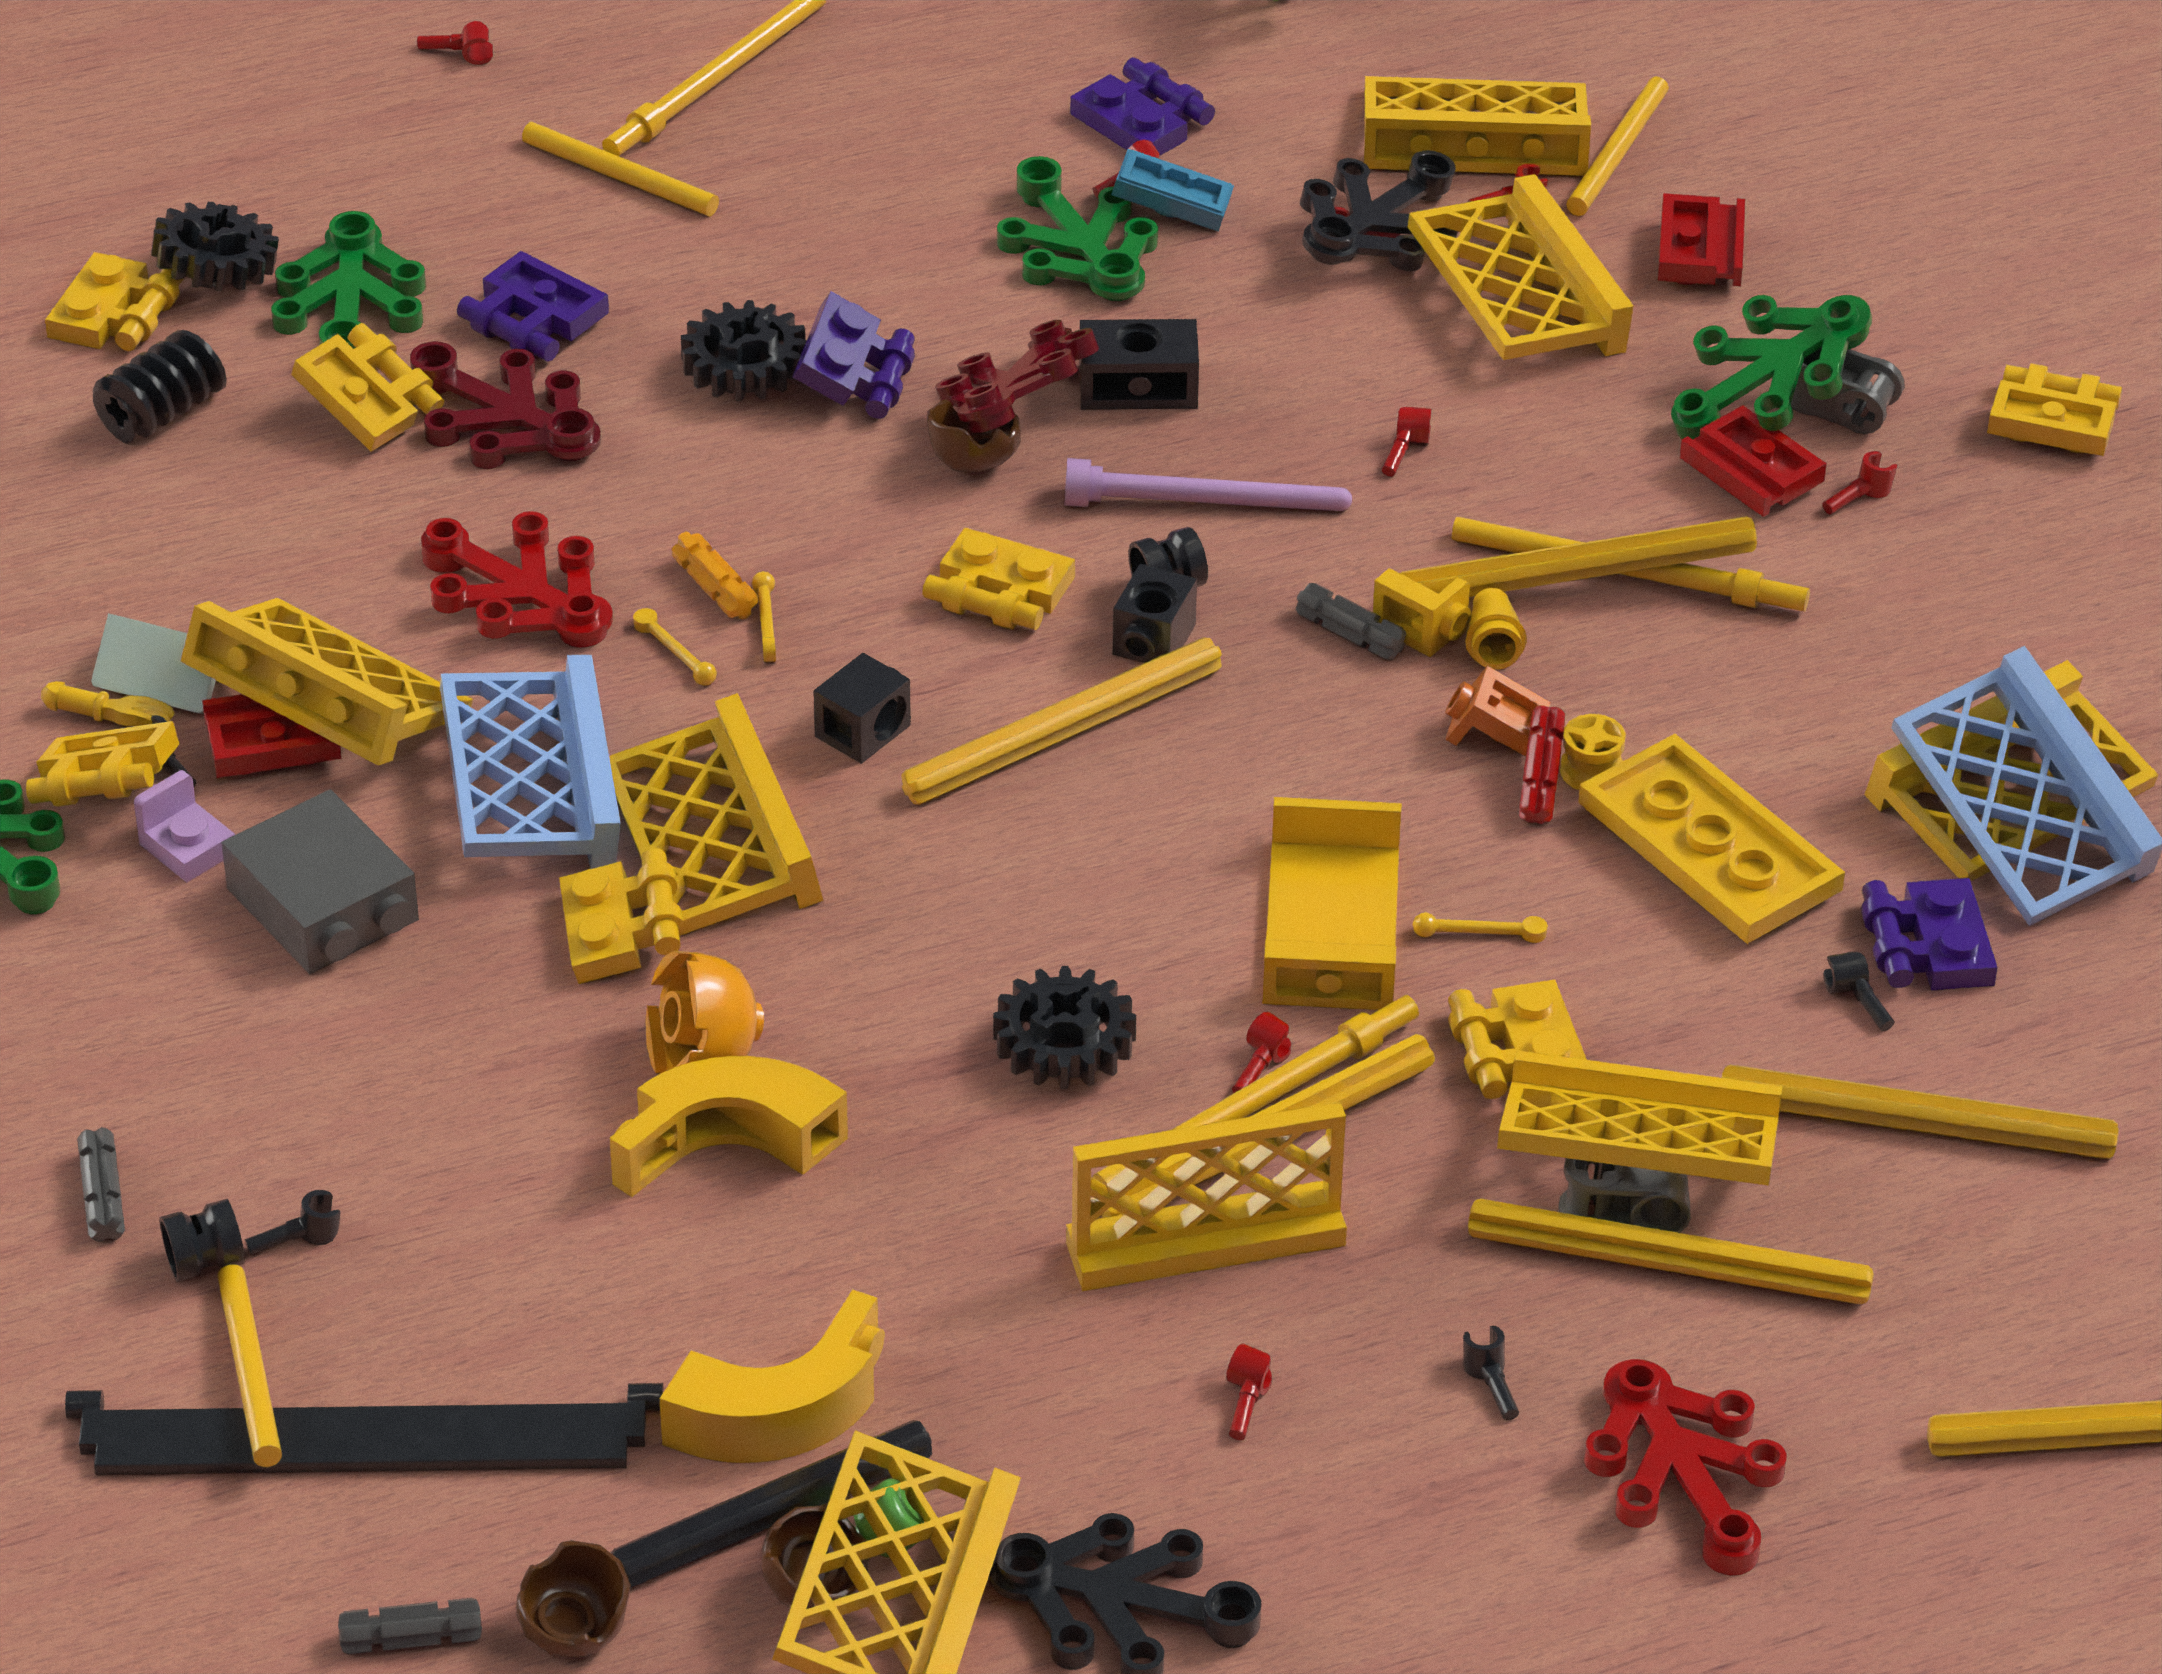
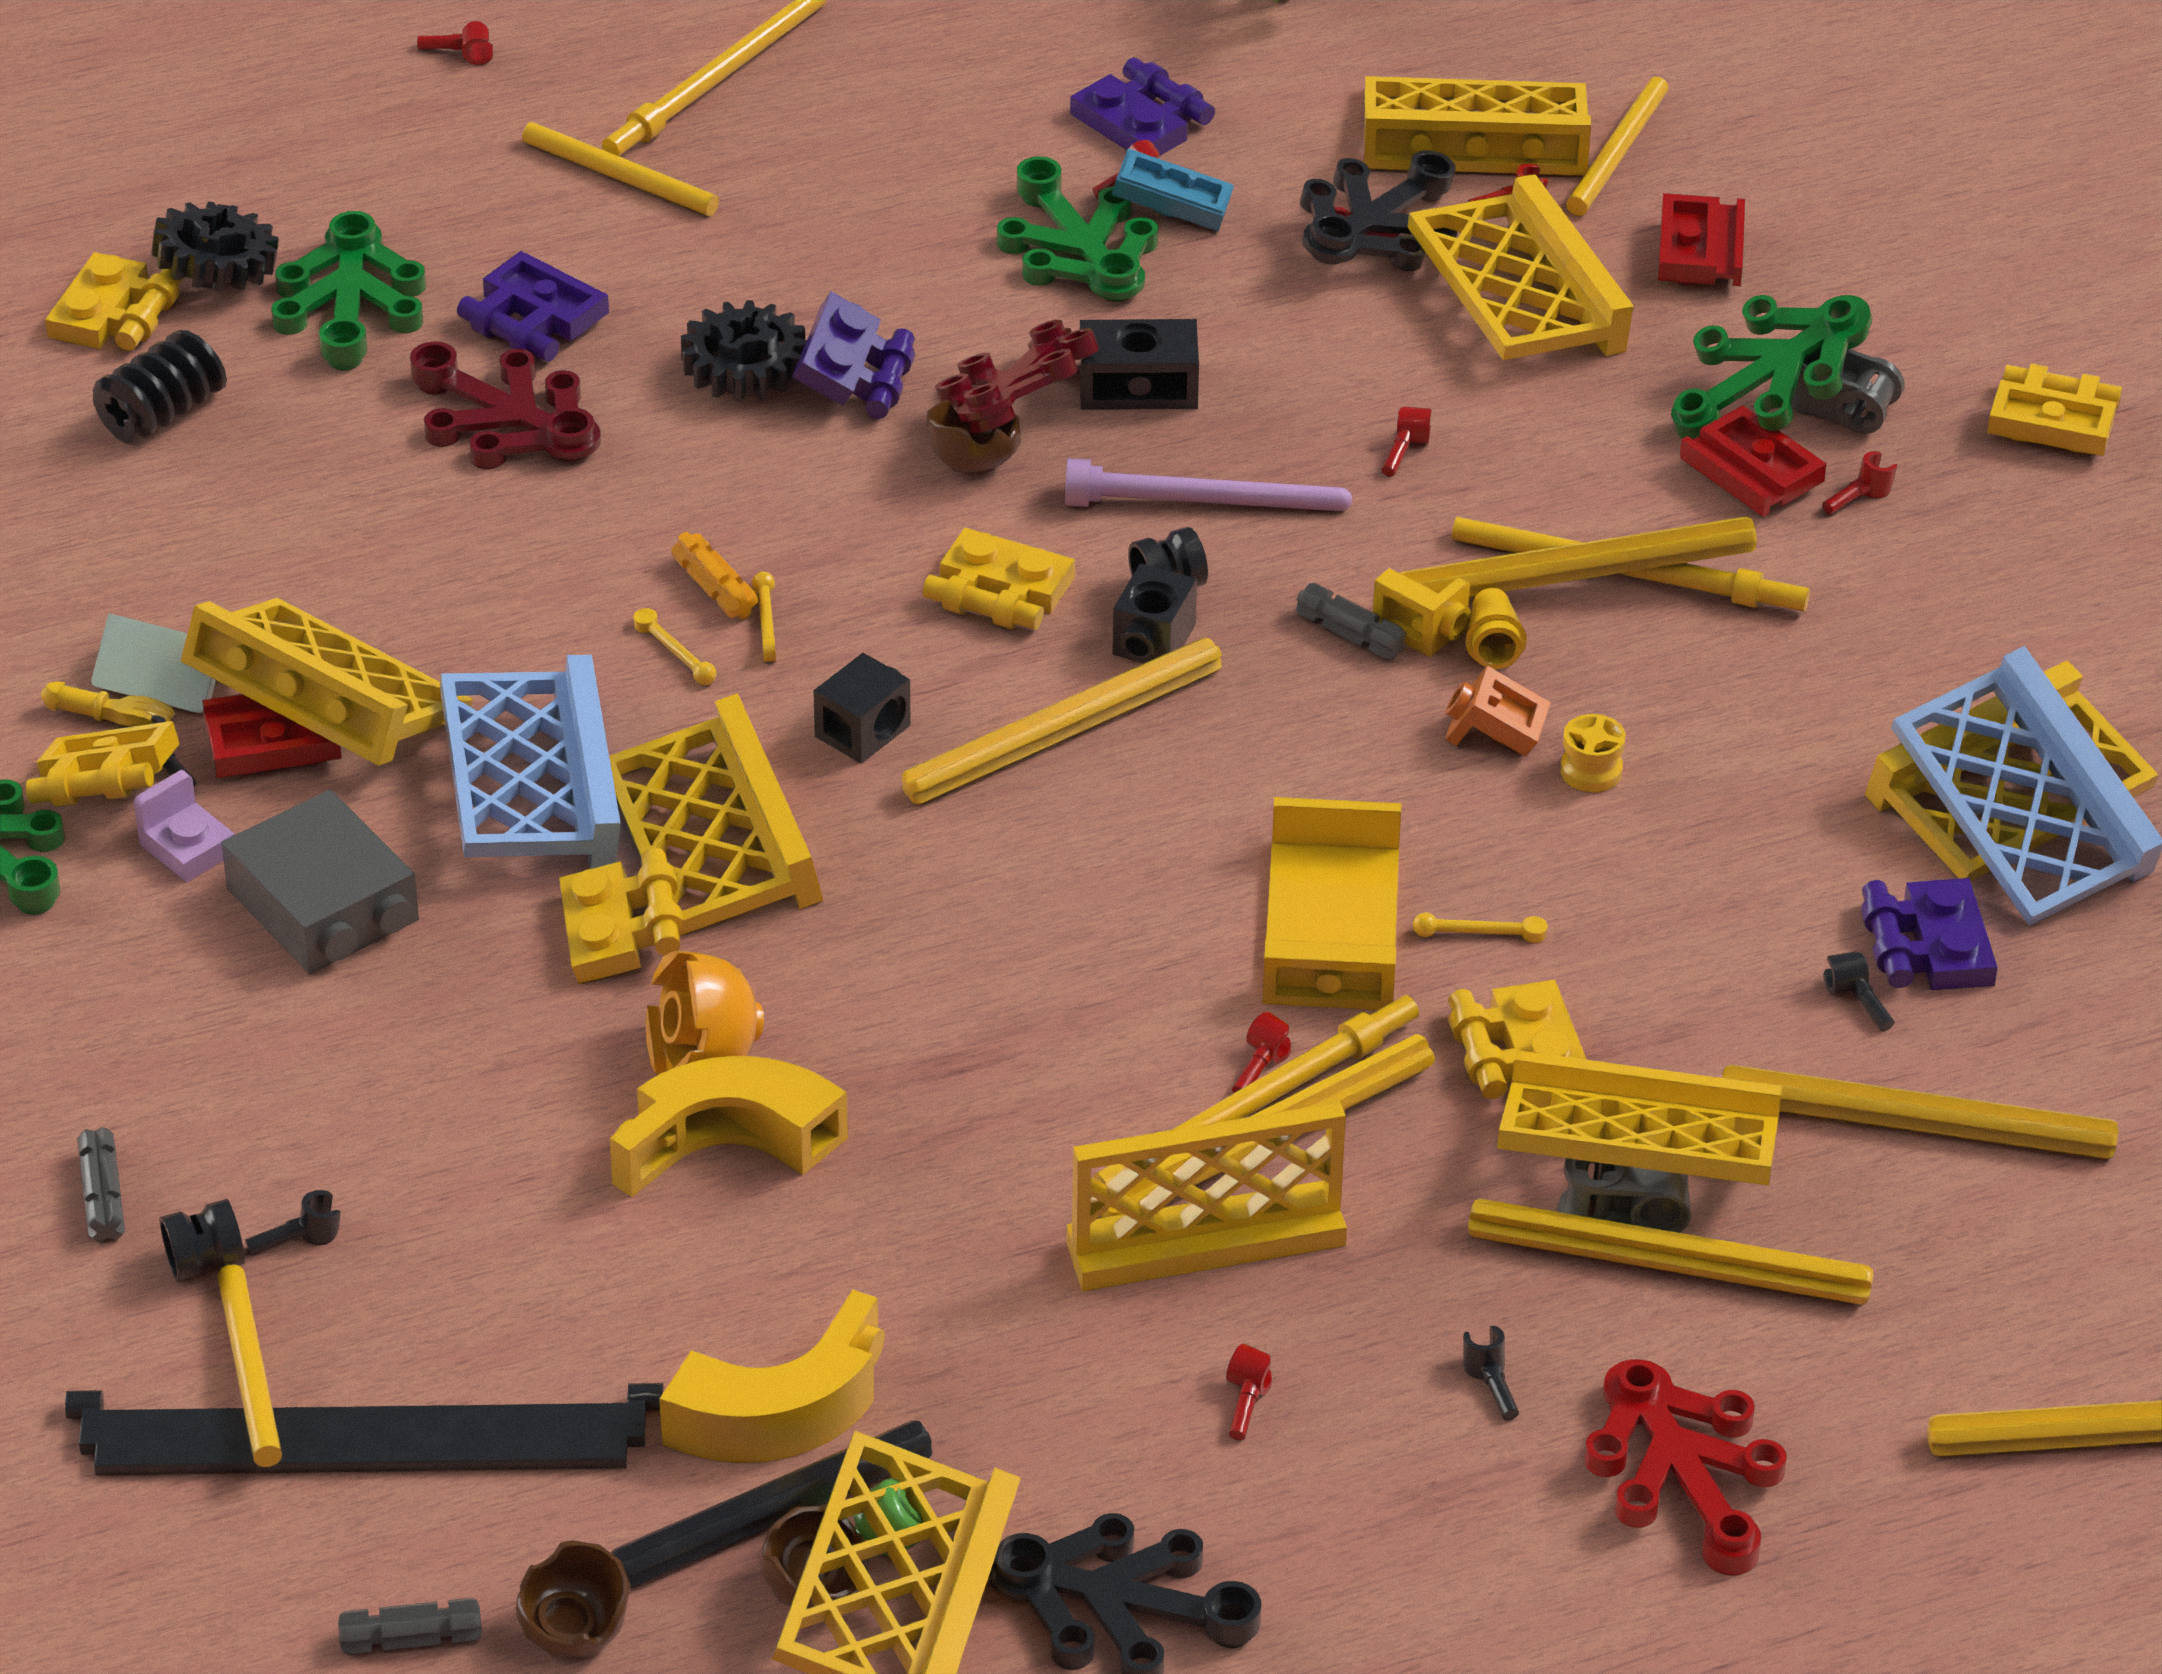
(357, 395): yellow plate -> none
(577, 616): red plant -> none
(1064, 1027): black gear -> none
(1542, 764): red axle -> none
(1711, 838): yellow plate -> none

